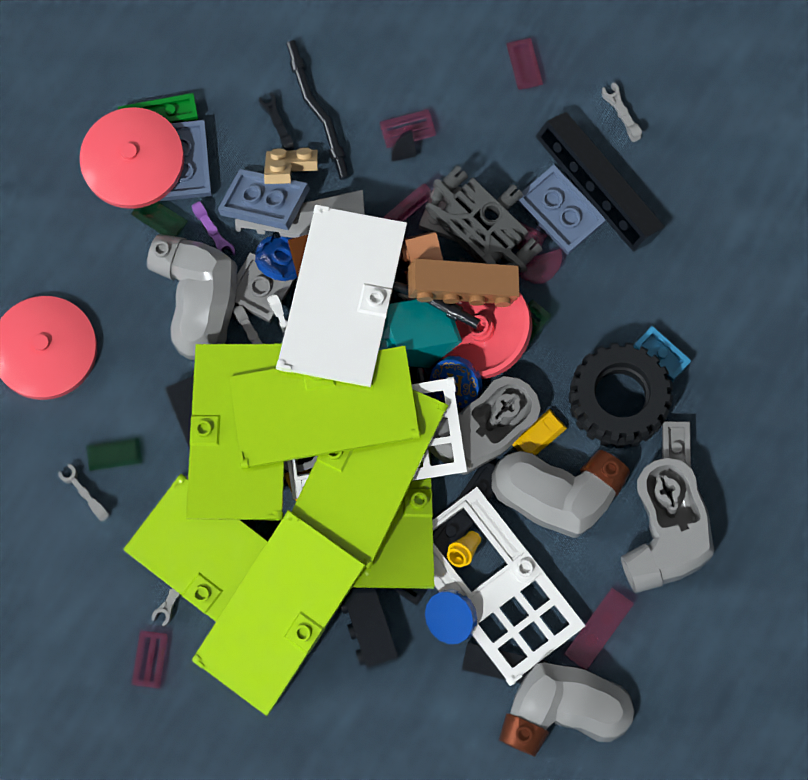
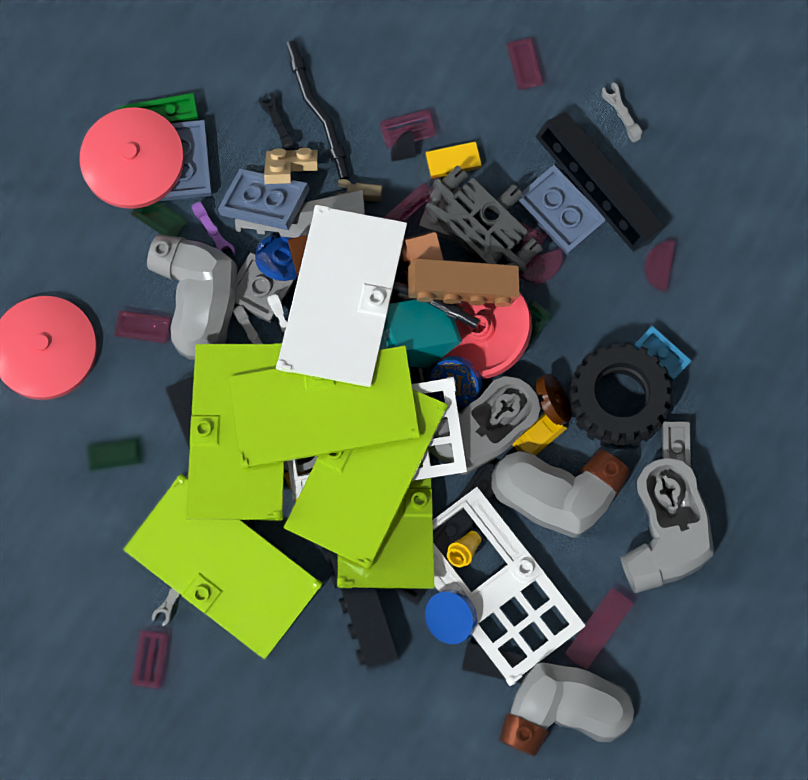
(96, 507): light grey piece -> none
(142, 327): none -> clear pink tile
(278, 612): lime door -> none
(371, 192): none -> dark tan bar
(444, 160): none -> yellow tile
(555, 400): none -> reddish brown tile
(658, 265): none -> clear pink tile

